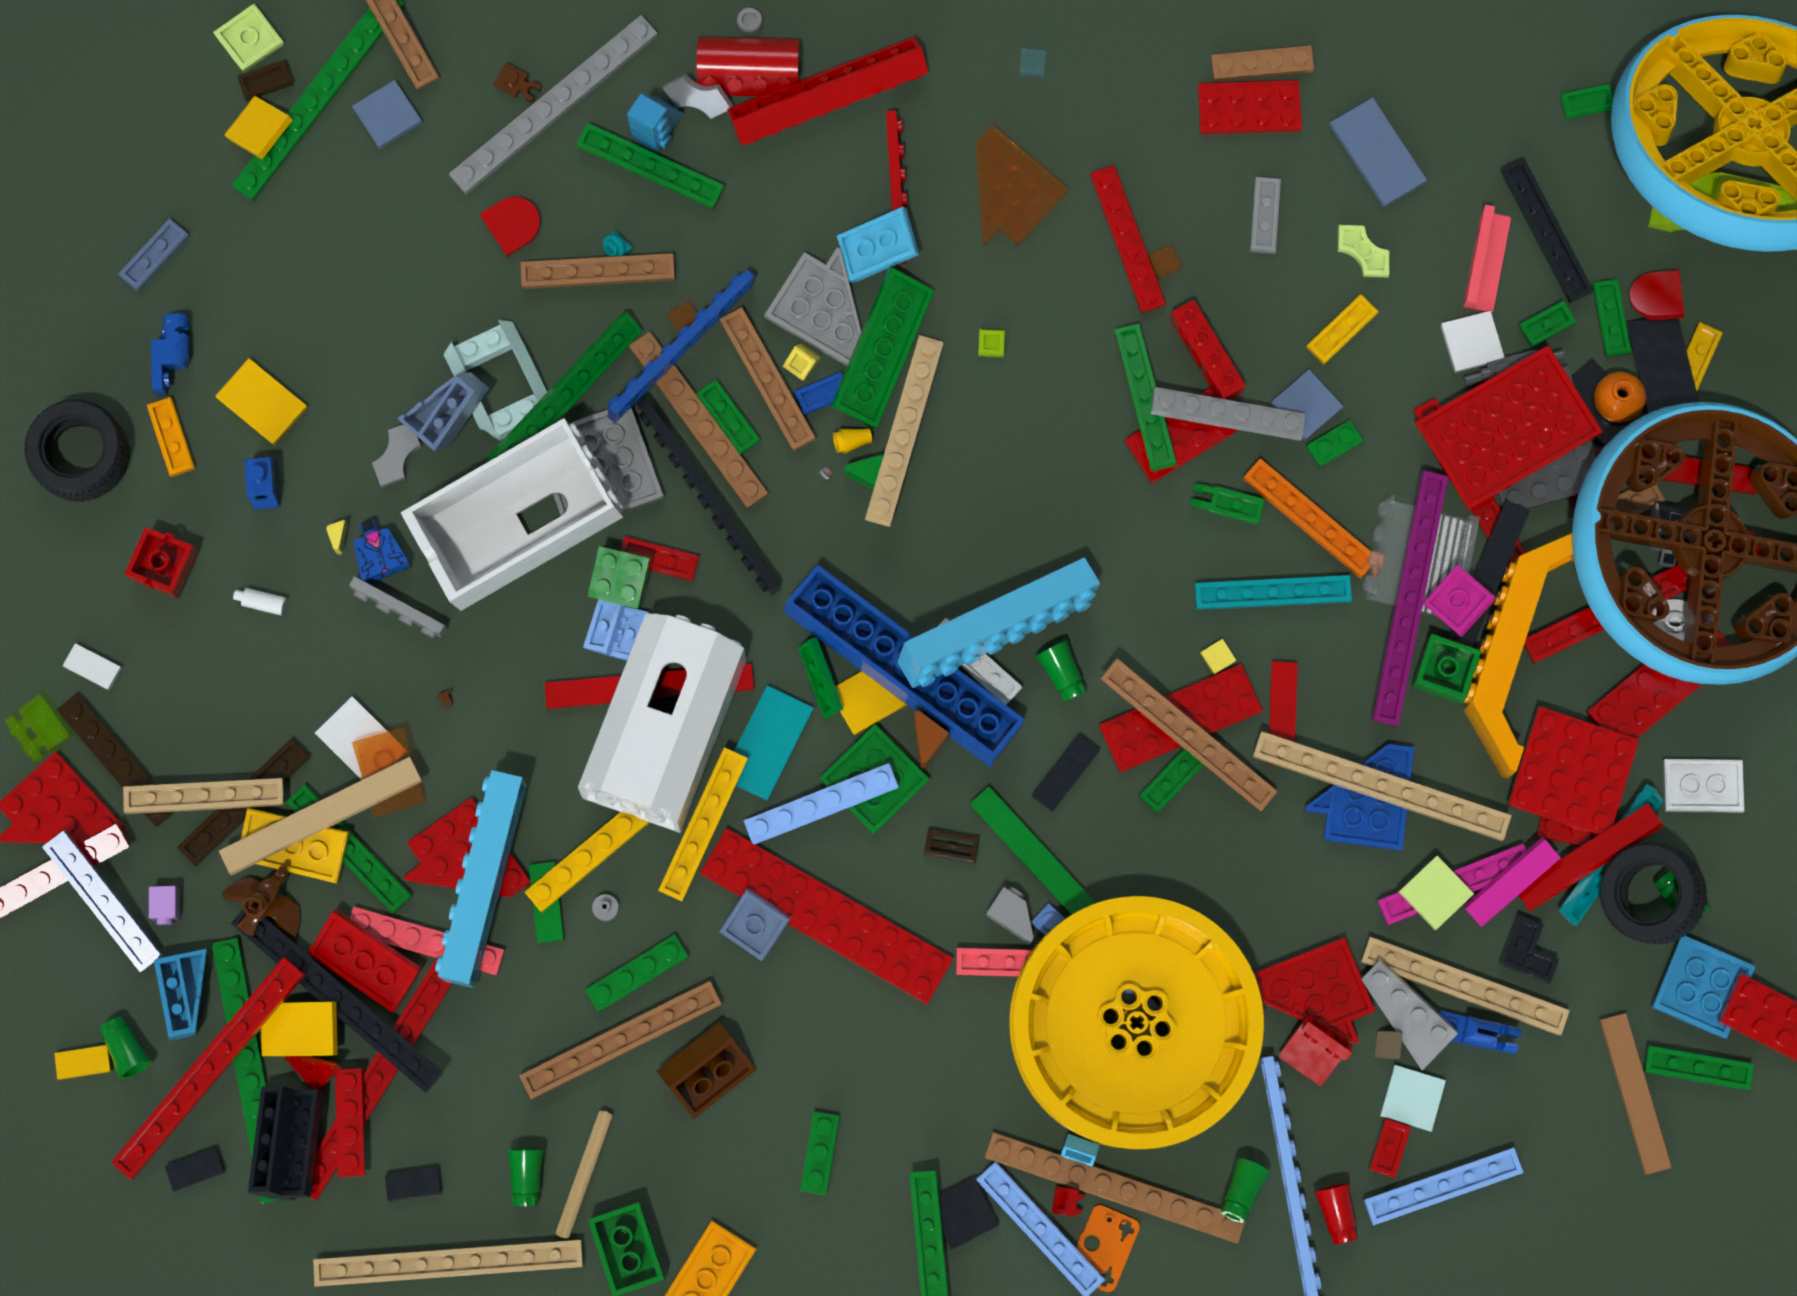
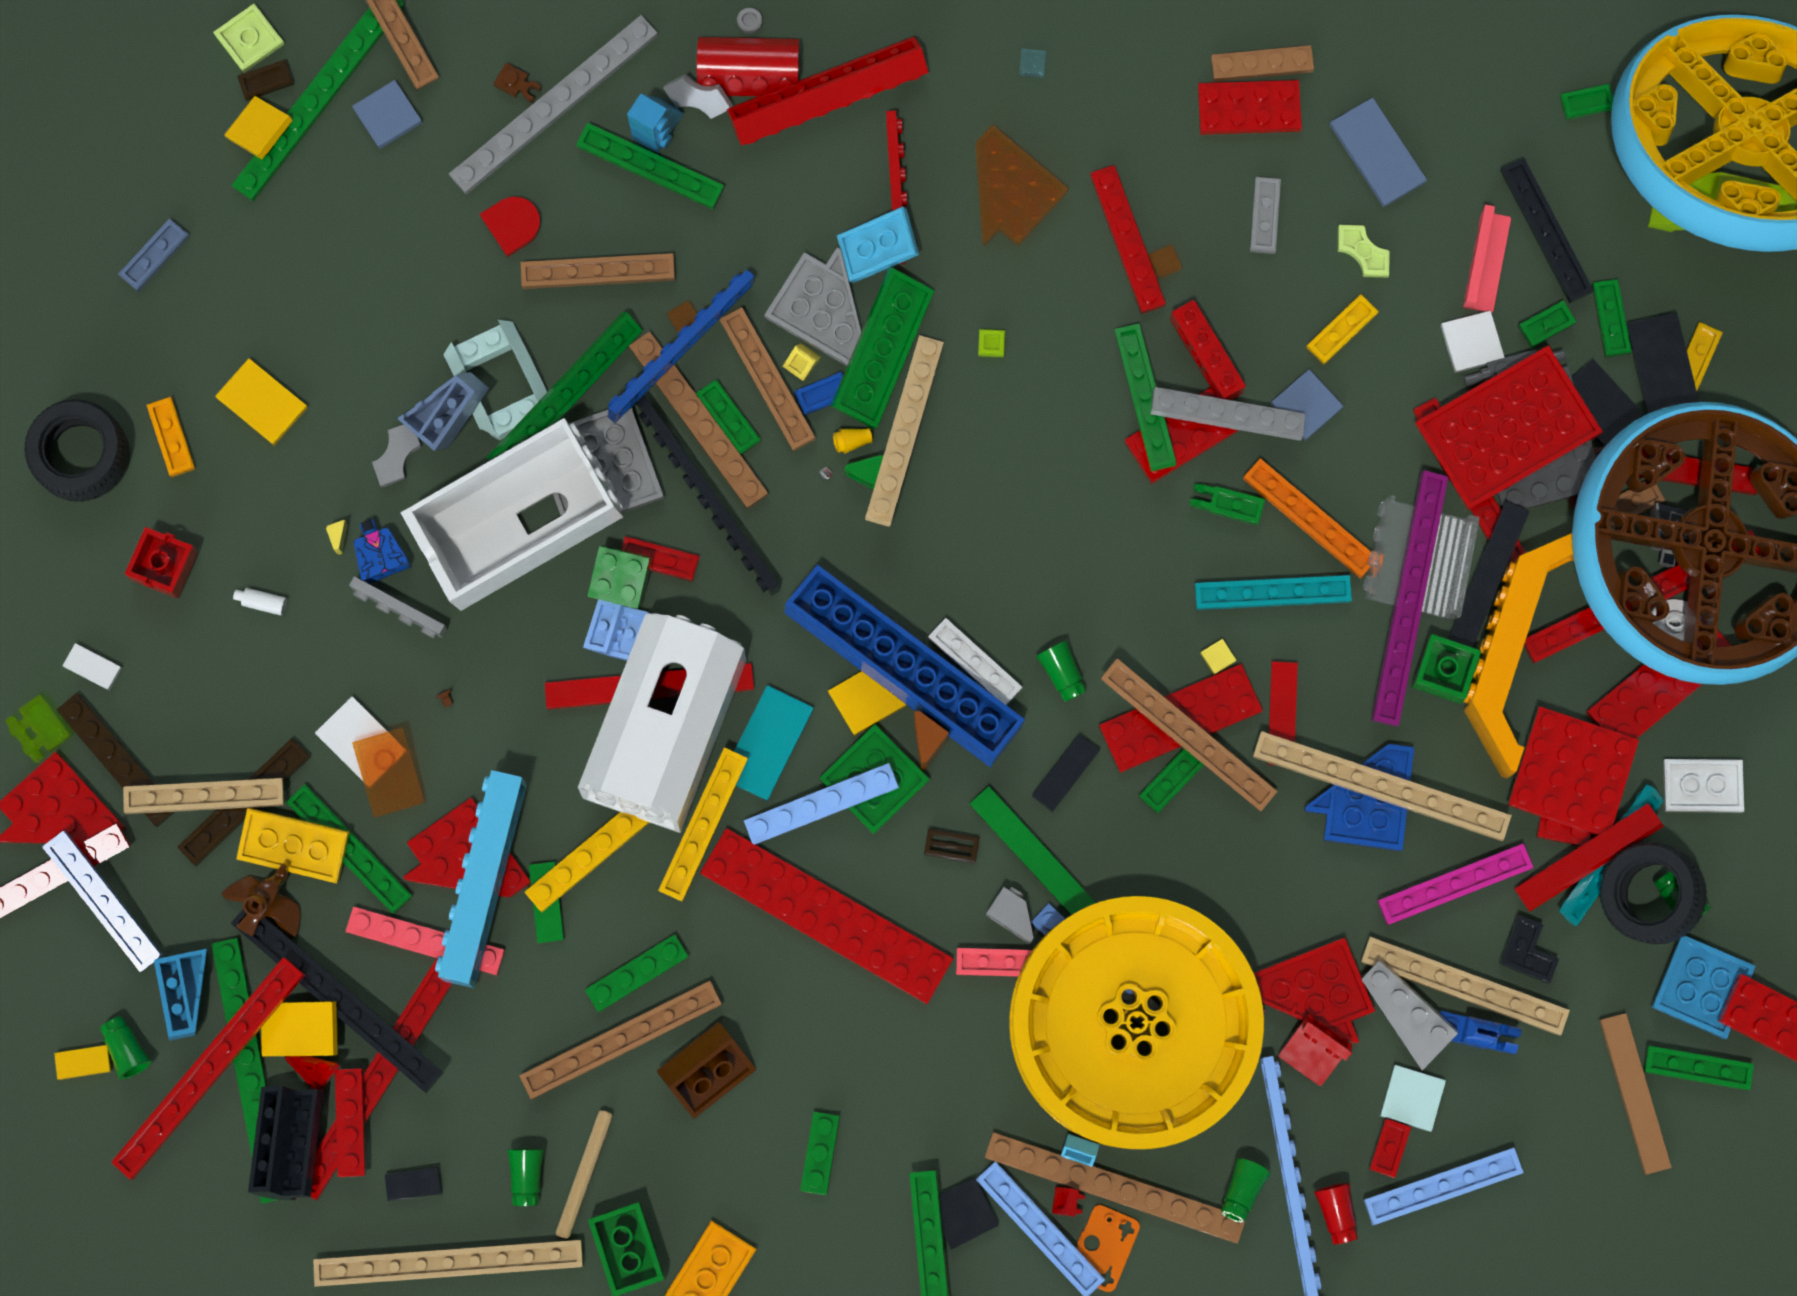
(164, 904): lavender brick -> none
(170, 351): blue plate -> none
(194, 1169): black tile -> none
(262, 480): blue torso -> none
(320, 816): tan tile -> none
(364, 960): red plate -> none
(605, 914): light grey tile -> none
(616, 245): teal plate -> none
(755, 924): sand blue tile -> none
(820, 678): green tile -> none
(998, 623): medium azure brick -> none
(1334, 444): green plate -> none
(1388, 1045): dark tan tile -> none
(1436, 893): yellowish green tile -> none
(1459, 600): dark pink tile -> none
(1511, 881): dark pink tile -> none
(1613, 406): orange piece -> none
(1658, 295): red tile -> none

